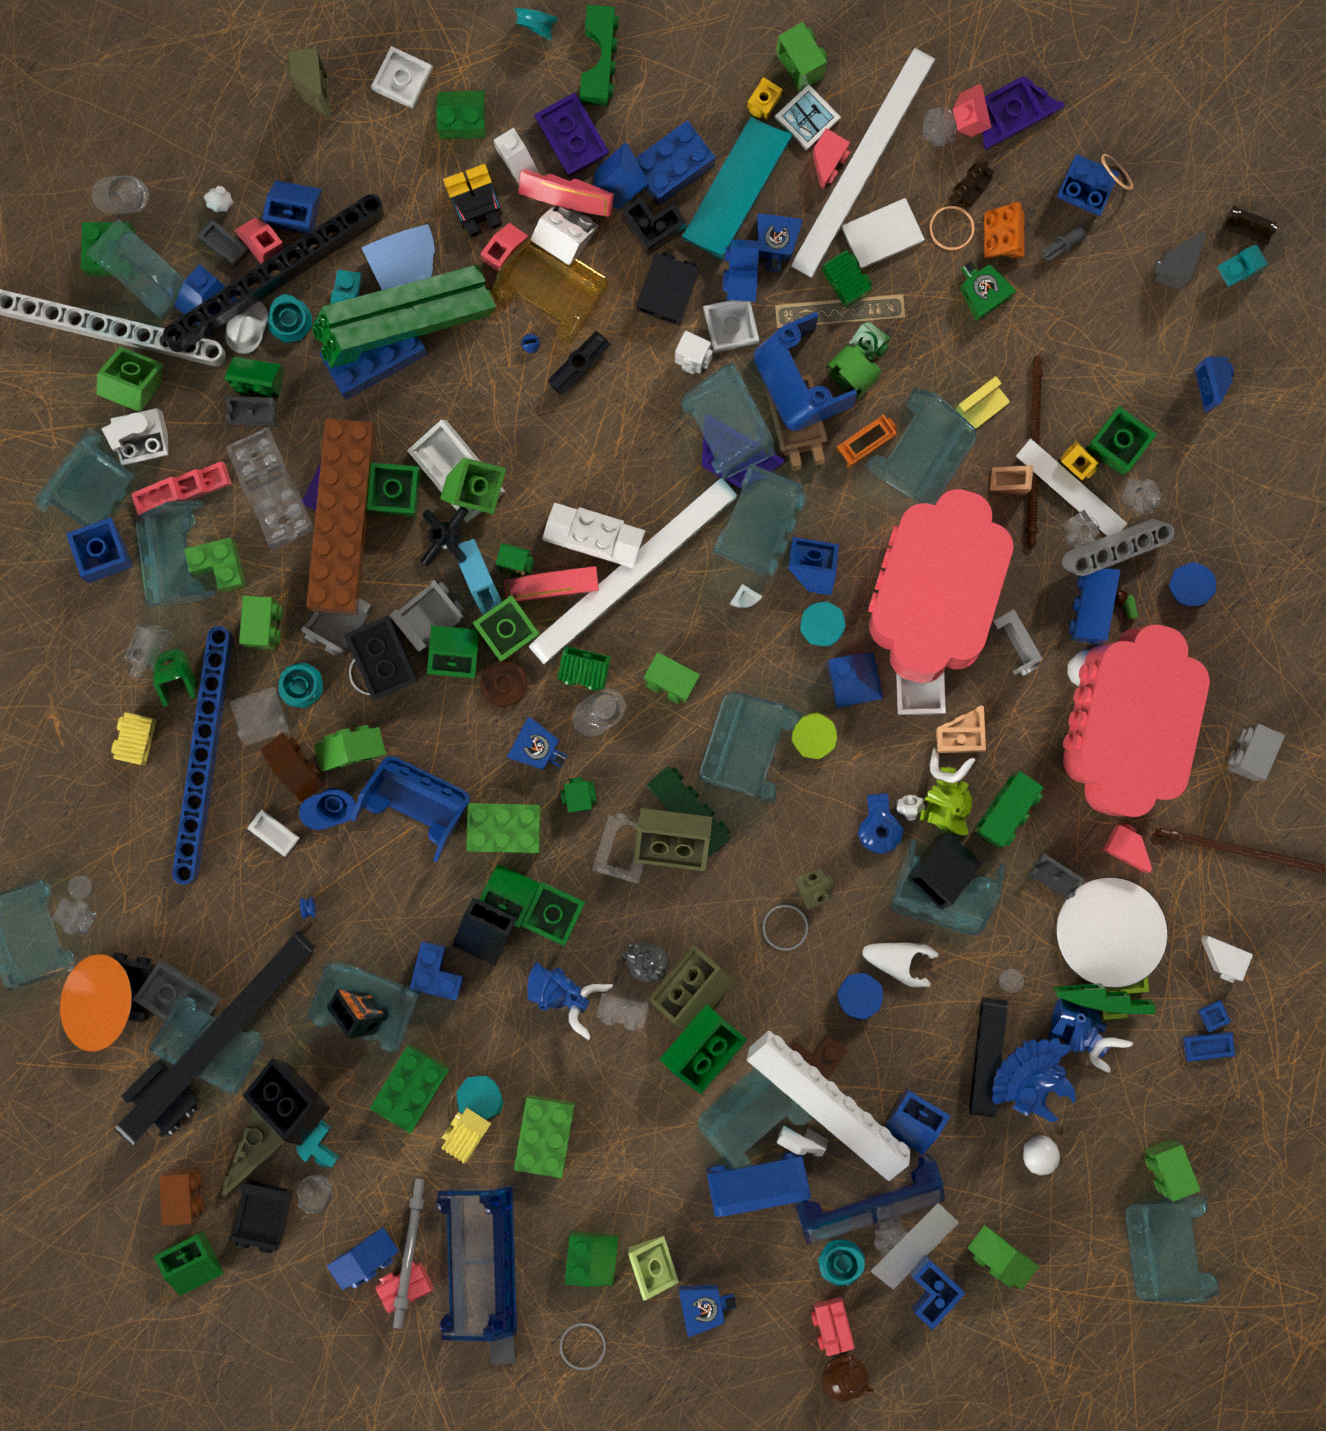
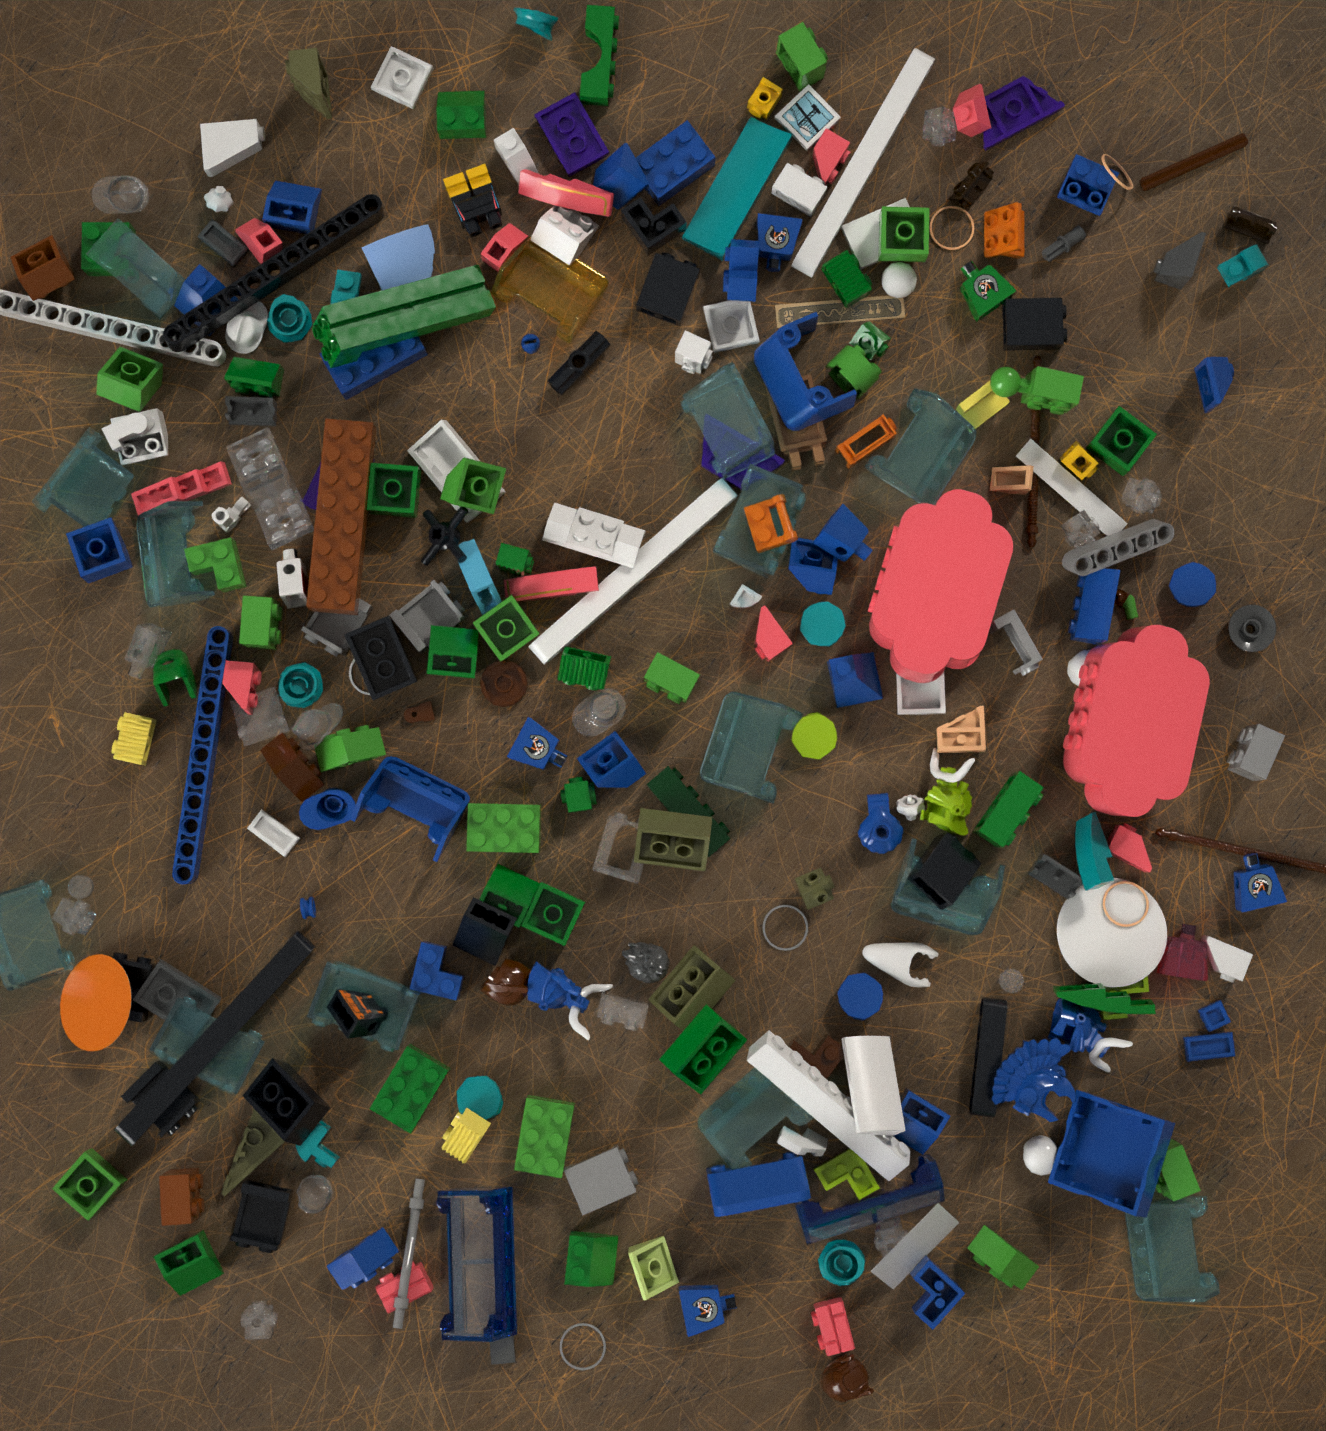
(42, 268): none -> dark orange brick
(89, 1184): none -> bright green brick
(229, 143): none -> white slope
(229, 518): none -> white bar
(241, 682): none -> coral slope
(259, 1328): none -> clear brick
(292, 579): none -> white torso
(316, 724): none -> clear piece
(424, 713): none -> reddish brown piece
(507, 983): none -> reddish brown helmet
(601, 1179): none -> light grey panel
(611, 763): none -> blue slope
(763, 527): none -> orange plate
(770, 636): none -> coral slope
(799, 189): none -> white brick
(843, 535): none -> blue torso
(847, 1167): none -> lime plate
(873, 1085): none -> white slope
(899, 280): none -> white hair
(903, 234): none -> bright green brick
(1033, 324): none -> black brick
(1040, 388): none -> bright green brick
(1092, 853): none -> teal slope
(1112, 1153): none -> blue tile
(1131, 883): none -> light nougat piece
(1185, 956): none -> clear pink torso
(1193, 162): none -> reddish brown axle
(1256, 885): none -> blue torso
(1263, 628): none -> dark grey dish

